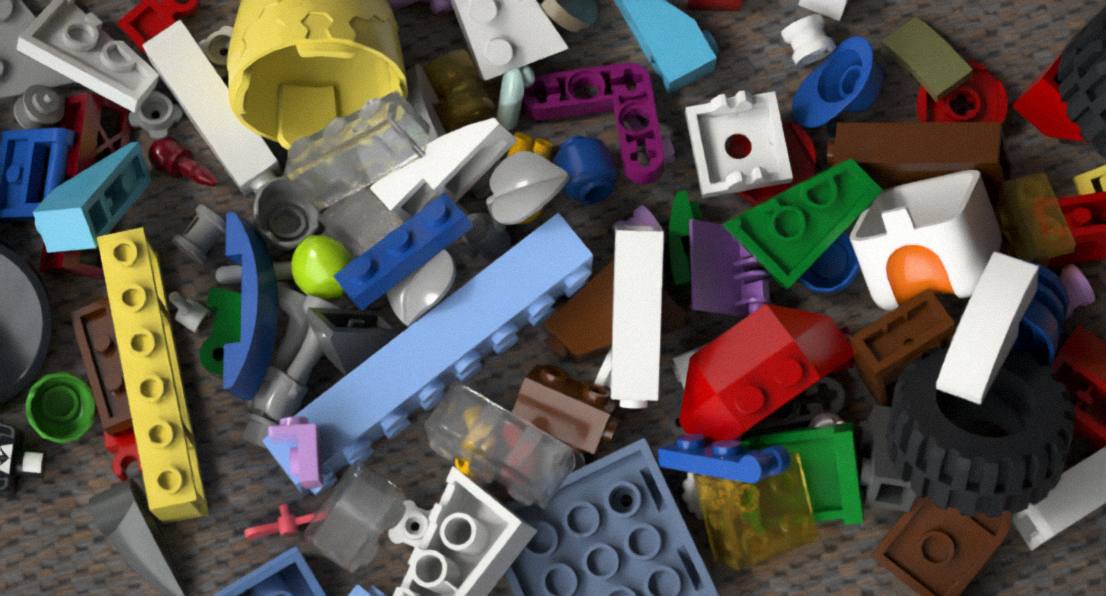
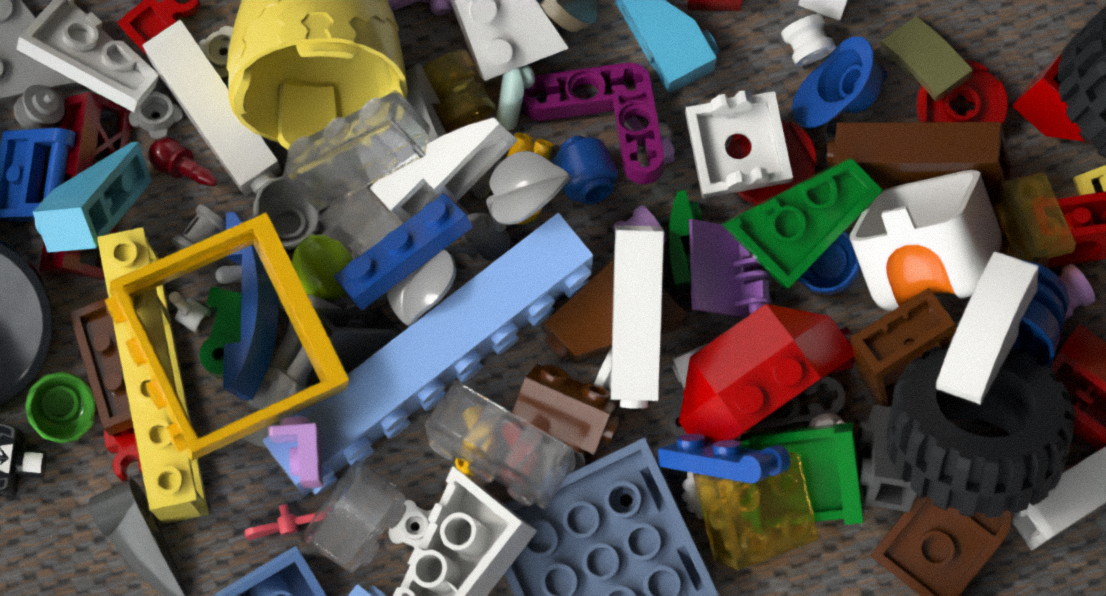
(264, 238): none -> yellow window

